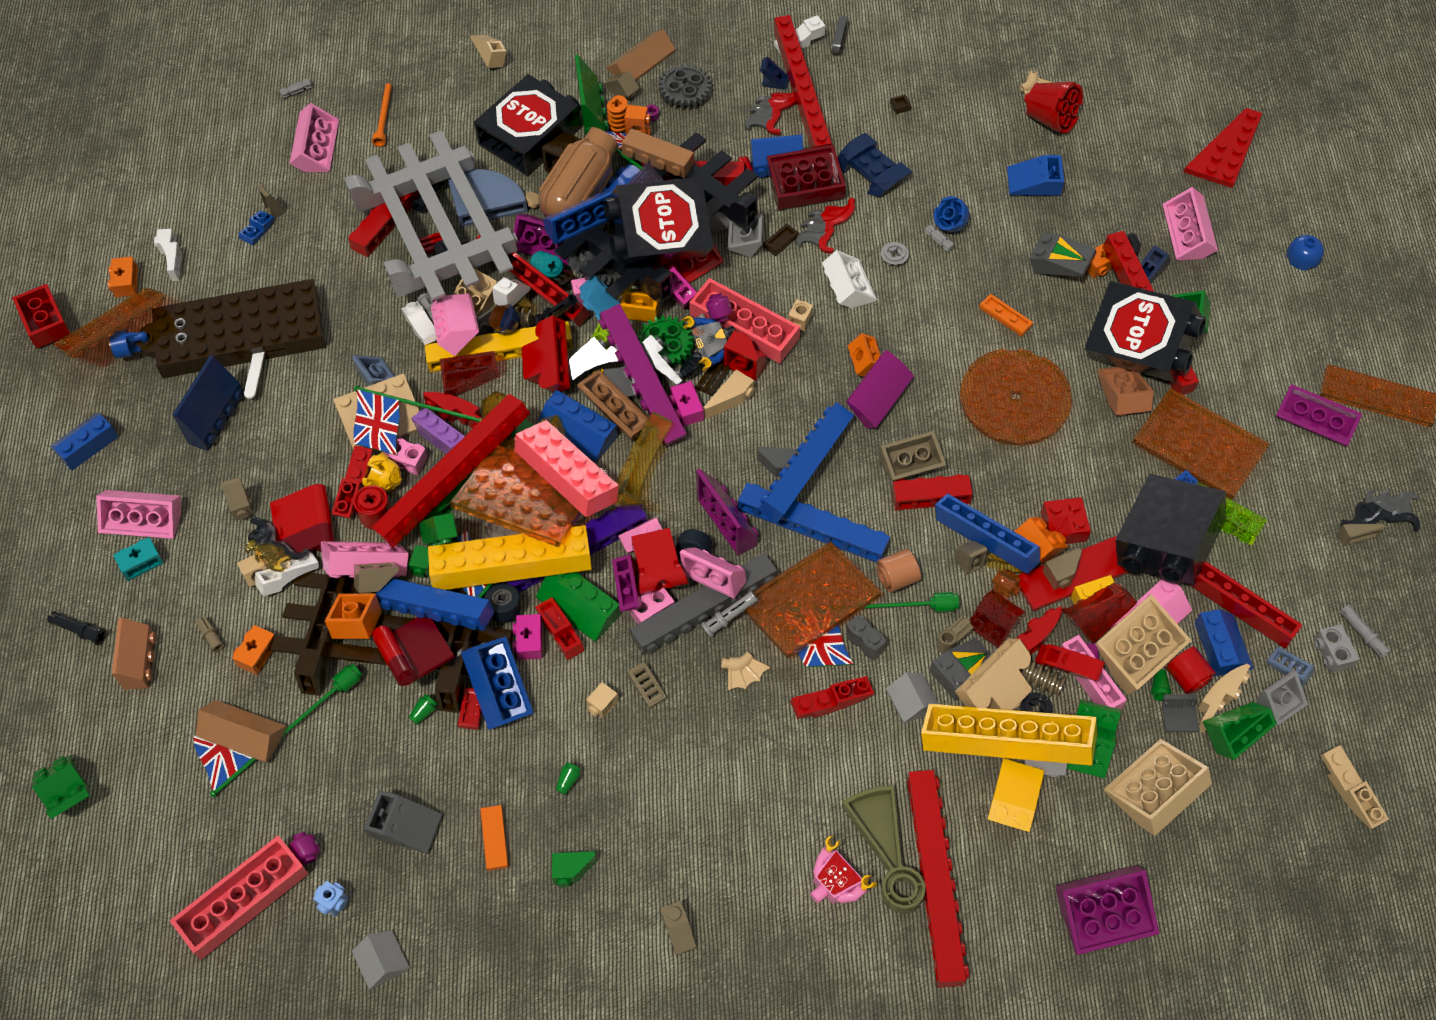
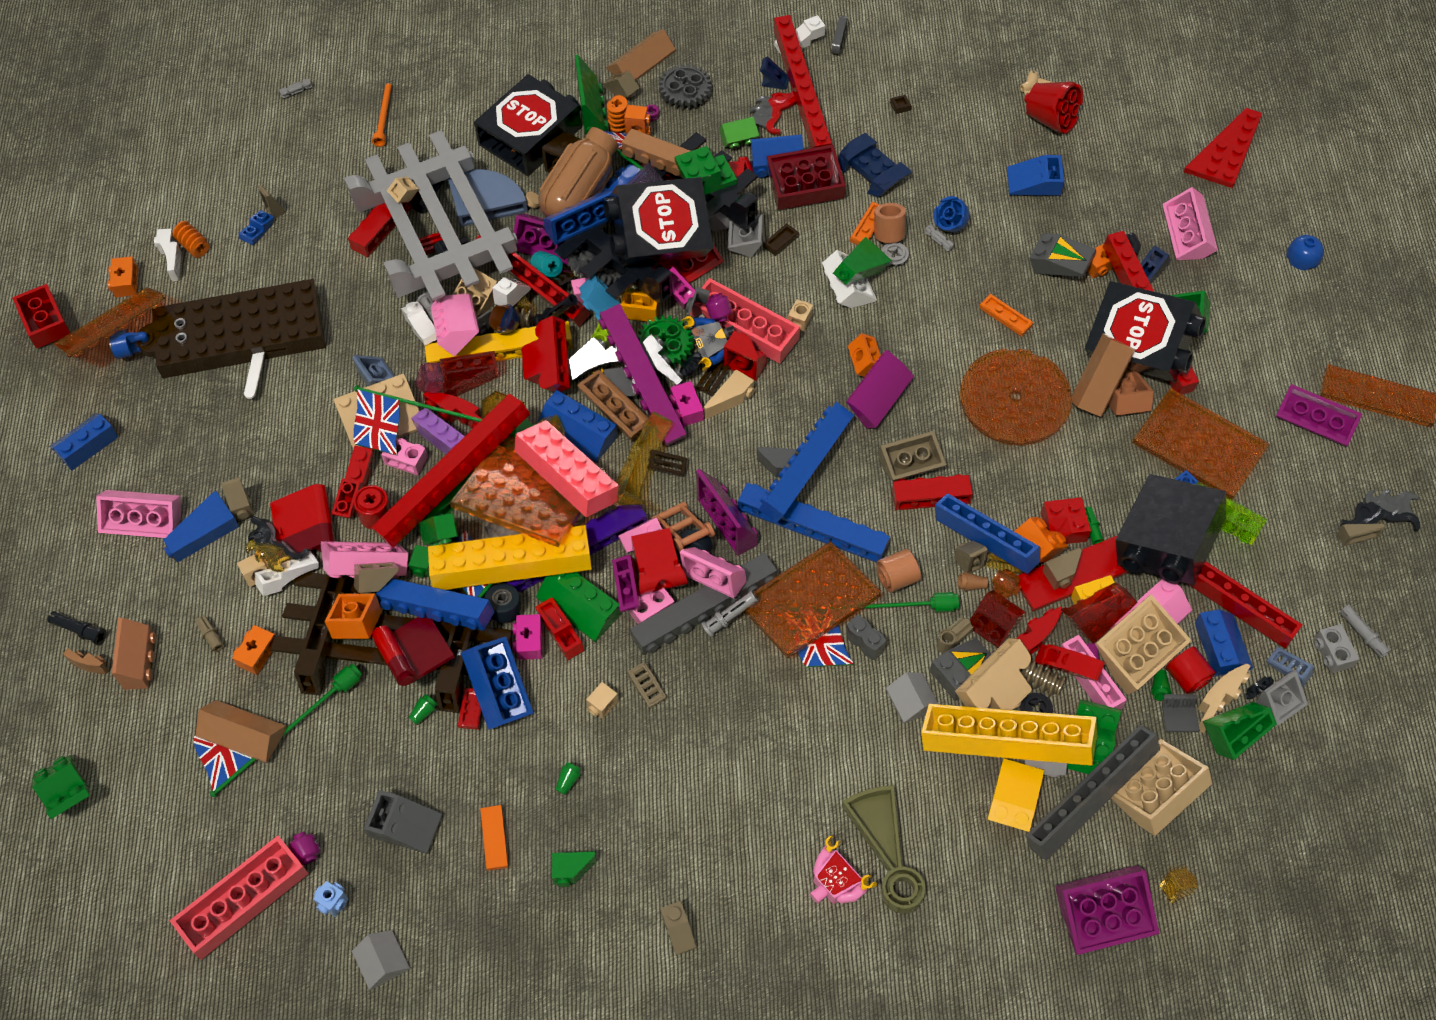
(87, 662): none -> medium nougat slope
(138, 559): teal brick -> none
(190, 239): none -> orange piece
(202, 527): none -> blue slope
(208, 404): dark blue slope -> none
(314, 140): bright pink slope -> none
(383, 473): yellow helmet -> none
(402, 189): none -> tan brick
(430, 378): none -> clear pink slope
(490, 49): tan slope -> none
(651, 459): none -> dark brown tile
(701, 295): none -> dark grey piece
(704, 529): none -> nougat piece
(714, 171): none -> green bracket
(738, 132): none -> bright green brick
(743, 670): tan arm -> none
(821, 225): piece -> none
(833, 699): red slope -> none
(862, 263): none -> green slope
(866, 226): none -> orange tile
(890, 222): none -> nougat piece
(935, 872): red brick -> none
(970, 581): none -> medium nougat cone
(1093, 792): none -> dark grey brick
(1095, 533): none -> green axle
(1102, 375): none -> medium nougat slope
(1178, 885): none -> clear yellow slope
(1258, 687): none -> black gear
(1351, 788): tan slope -> none

